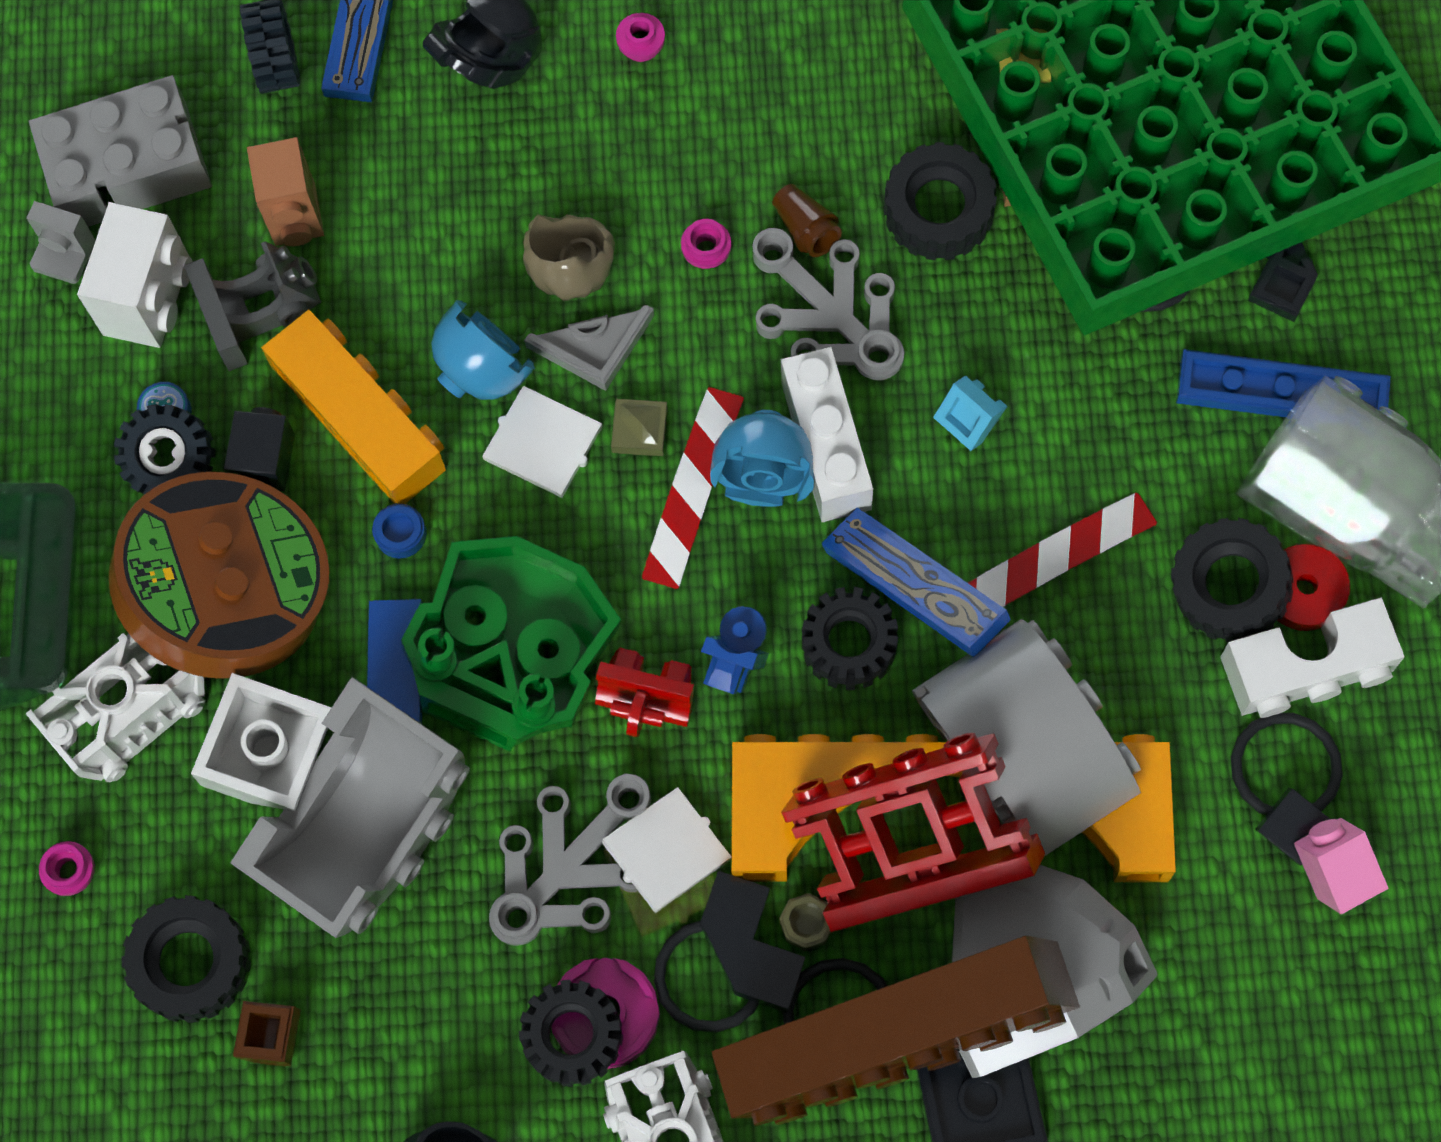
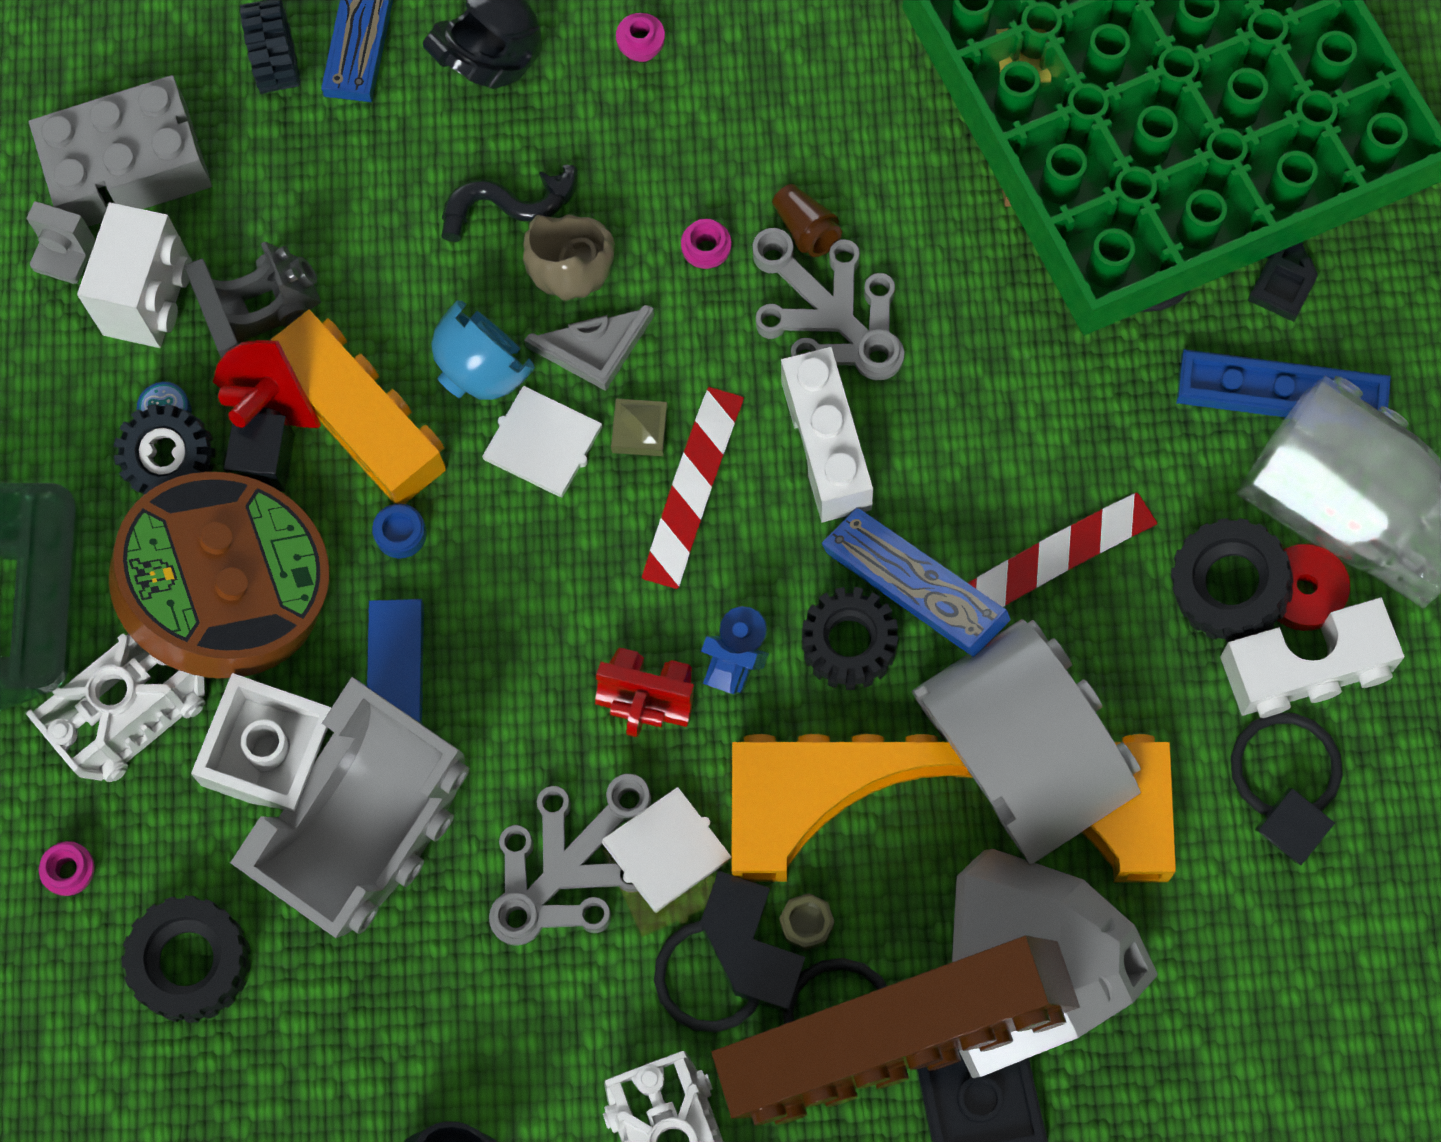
(261, 377): none -> red shield
(267, 1033): reddish brown brick -> none
(285, 192): nougat brick -> none
(526, 603): green brick -> none
(546, 1009): black tyre -> none
(559, 192): none -> black animal
(637, 1008): dark pink tile -> none
(763, 460): dark azure cylinder -> none
(925, 873): red fence -> none
(947, 164): black tyre -> none
(969, 412): medium azure tile -> none
(1340, 864): bright pink brick -> none

